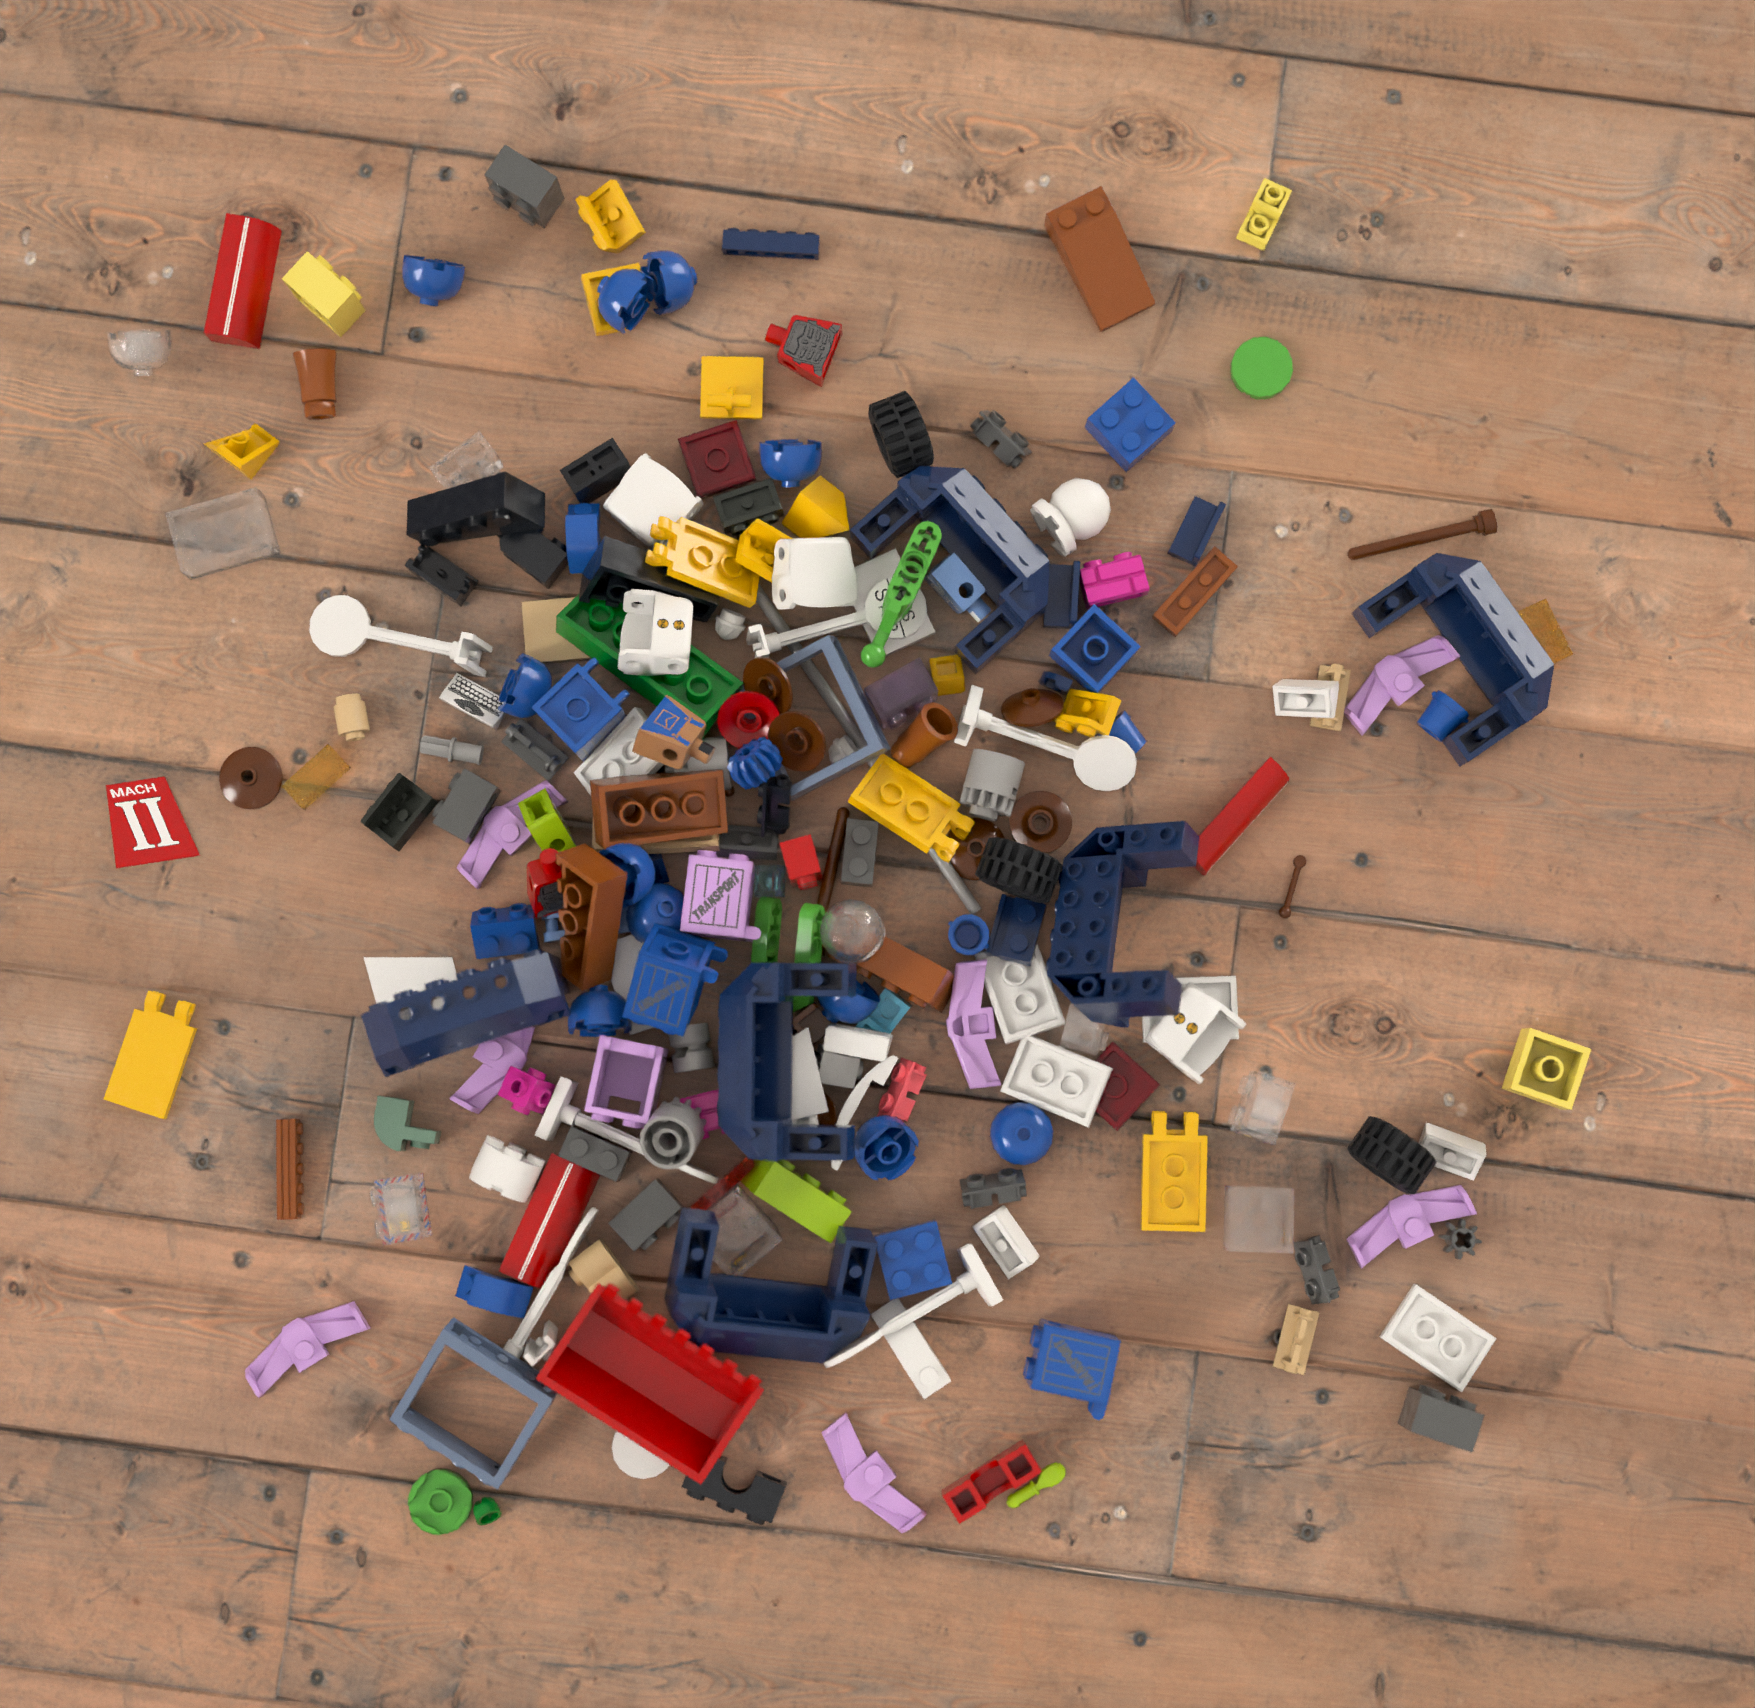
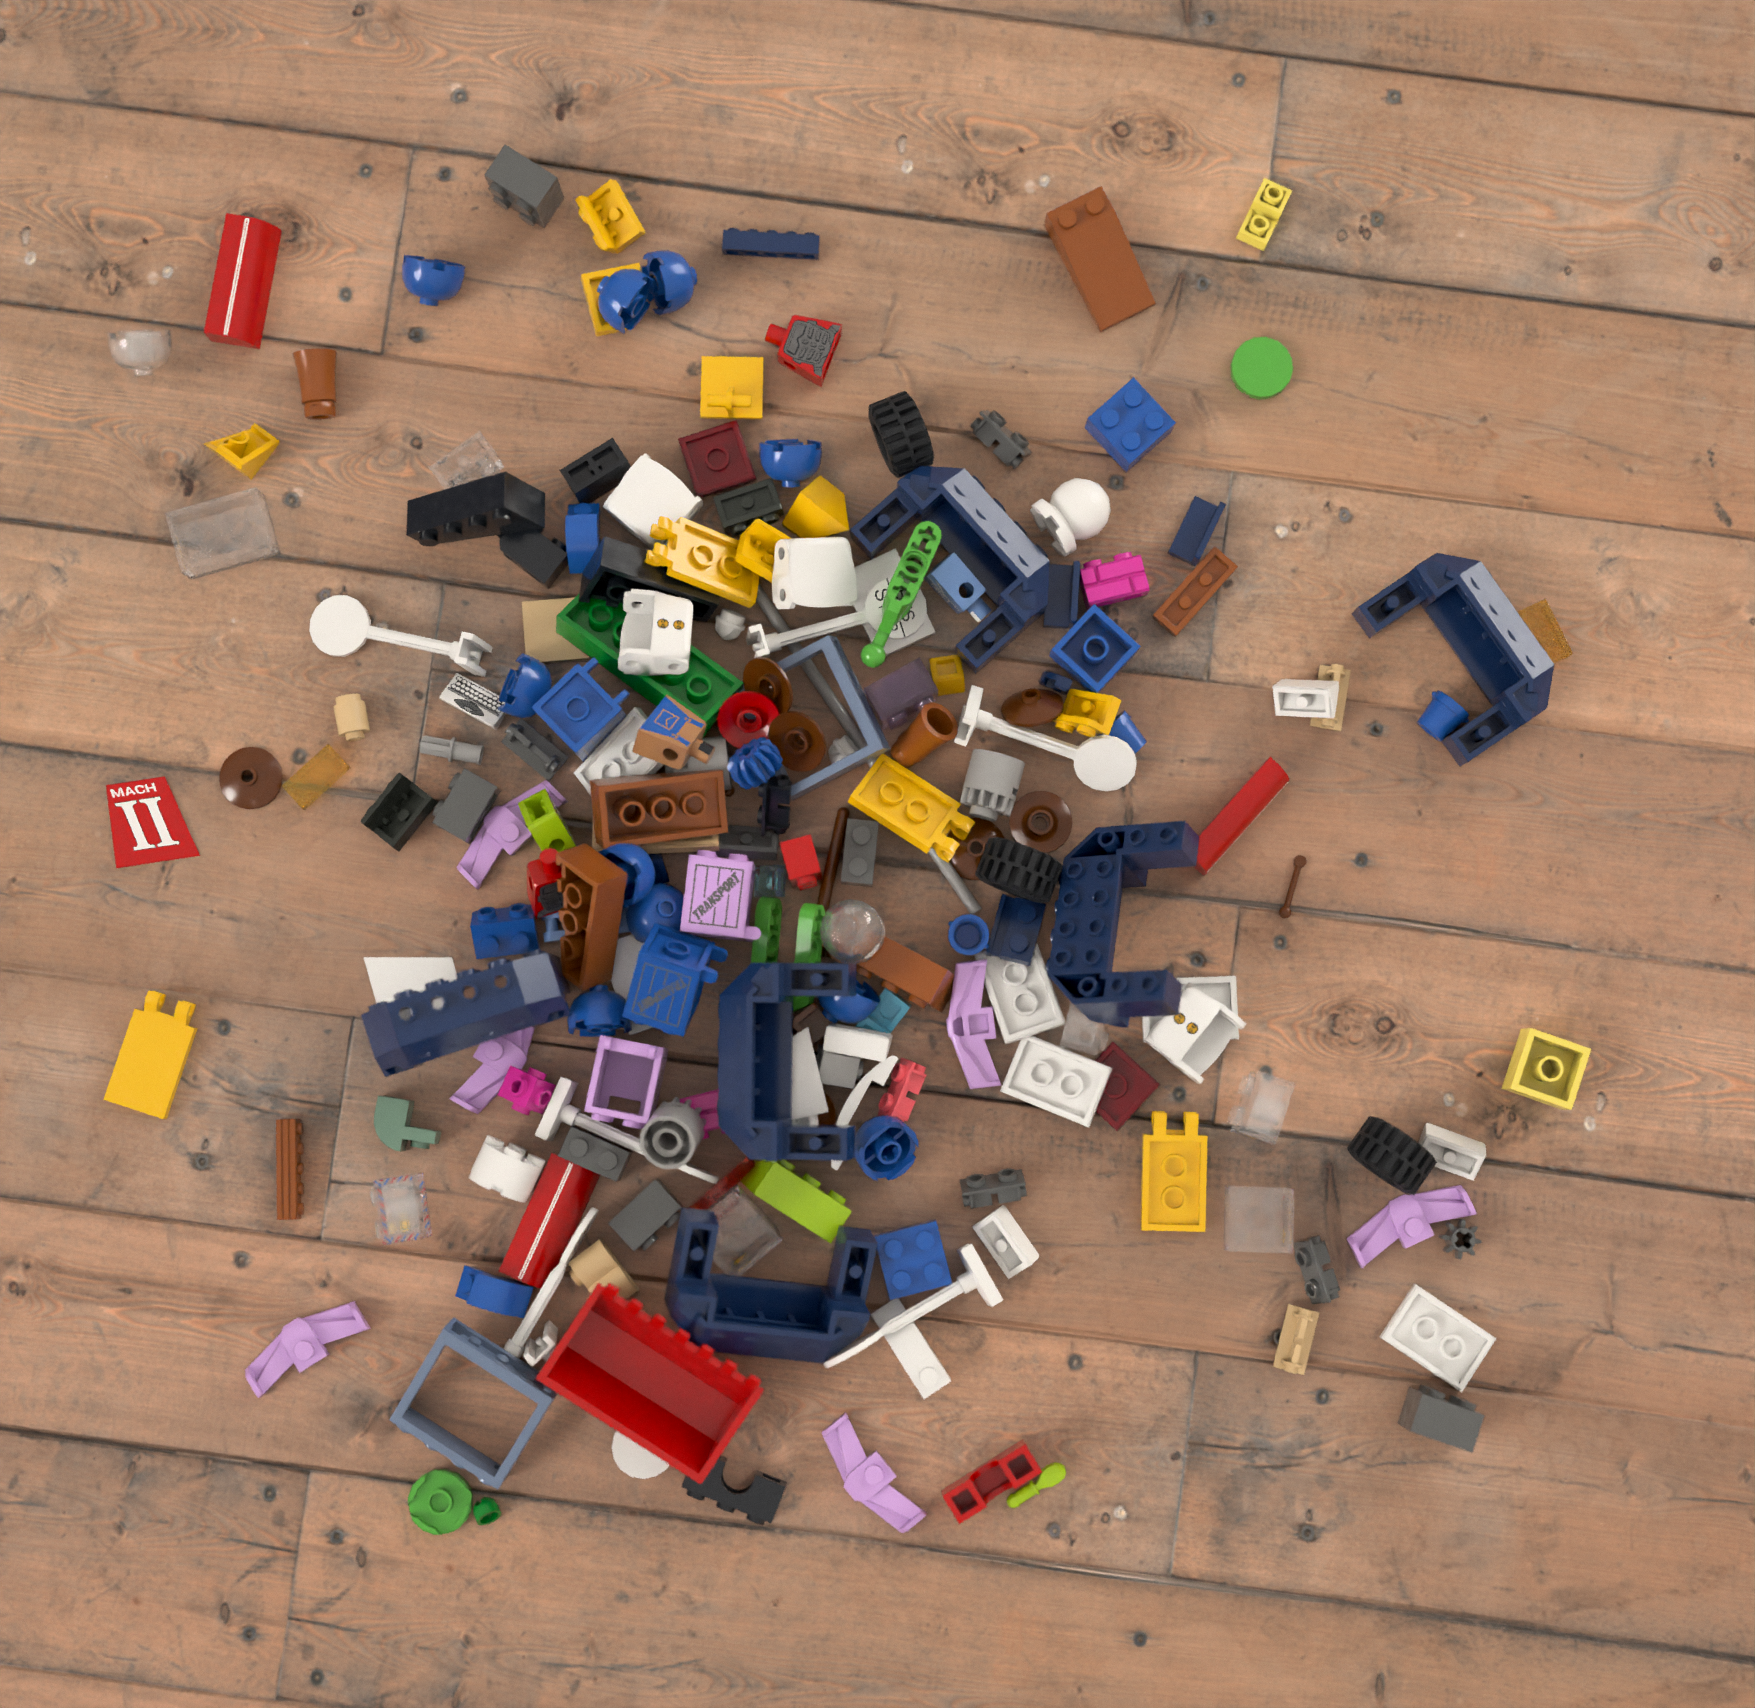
(325, 293): light yellow brick -> none
(442, 574): black hinge -> none
(692, 1049): light grey wheel -> none
(1021, 1133): blue cylinder -> none
(1072, 1363): blue container -> none
(1397, 679): lavender plate -> none
(1483, 523): reddish brown piece -> none

